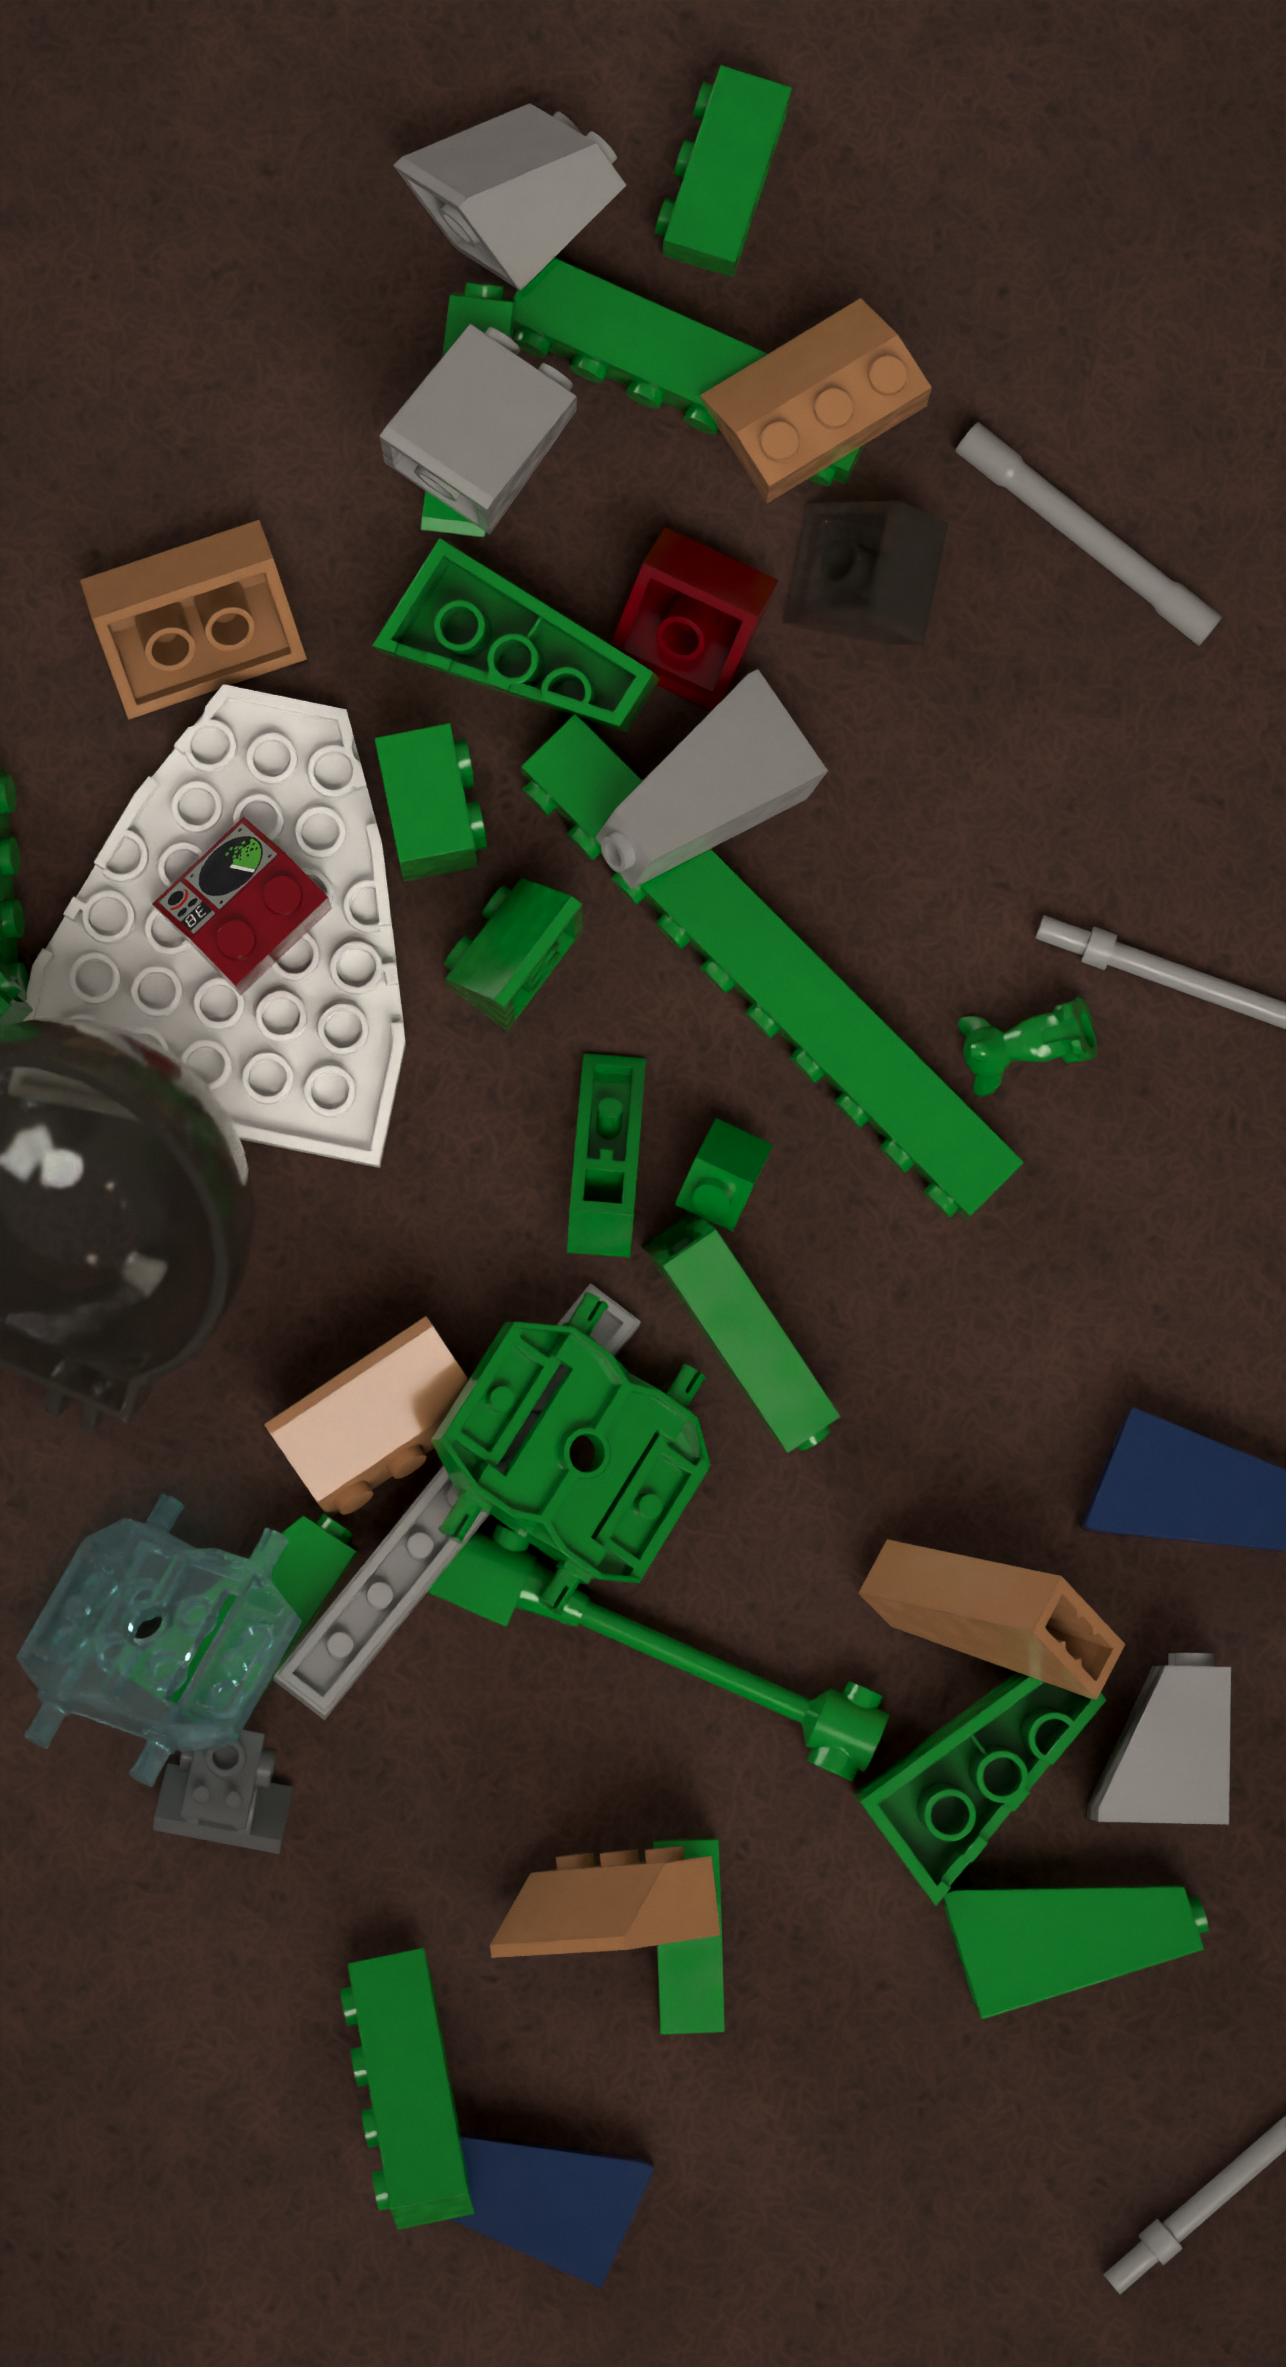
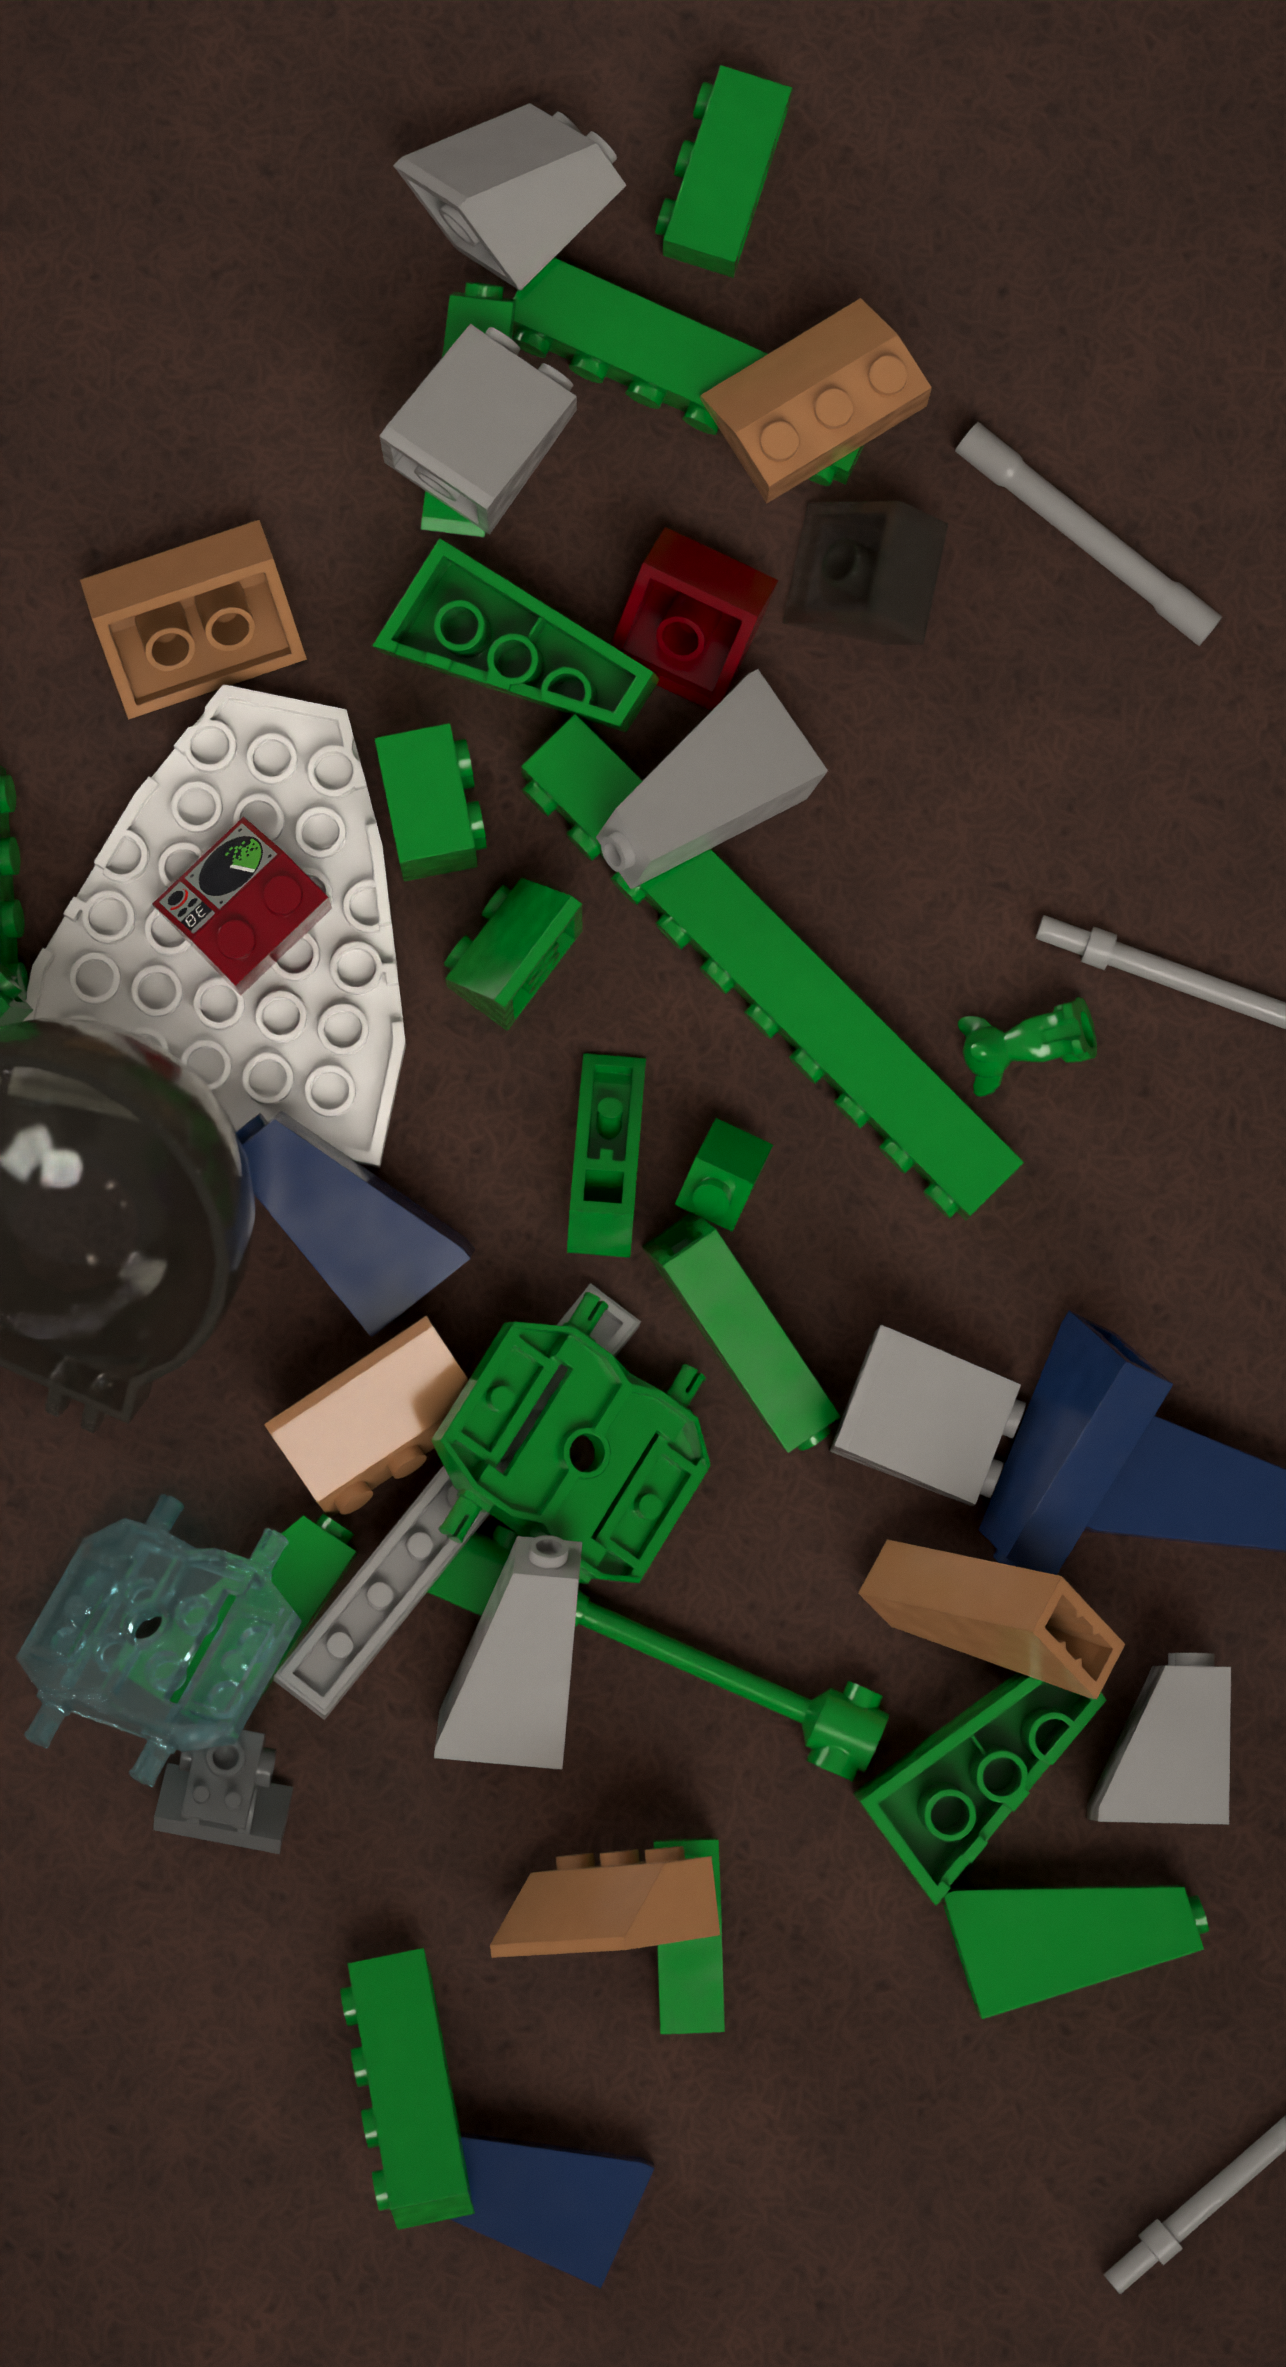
(350, 1224): none -> dark blue slope
(517, 1669): none -> light grey slope
(928, 1417): none -> light grey slope
(1070, 1444): none -> dark blue slope

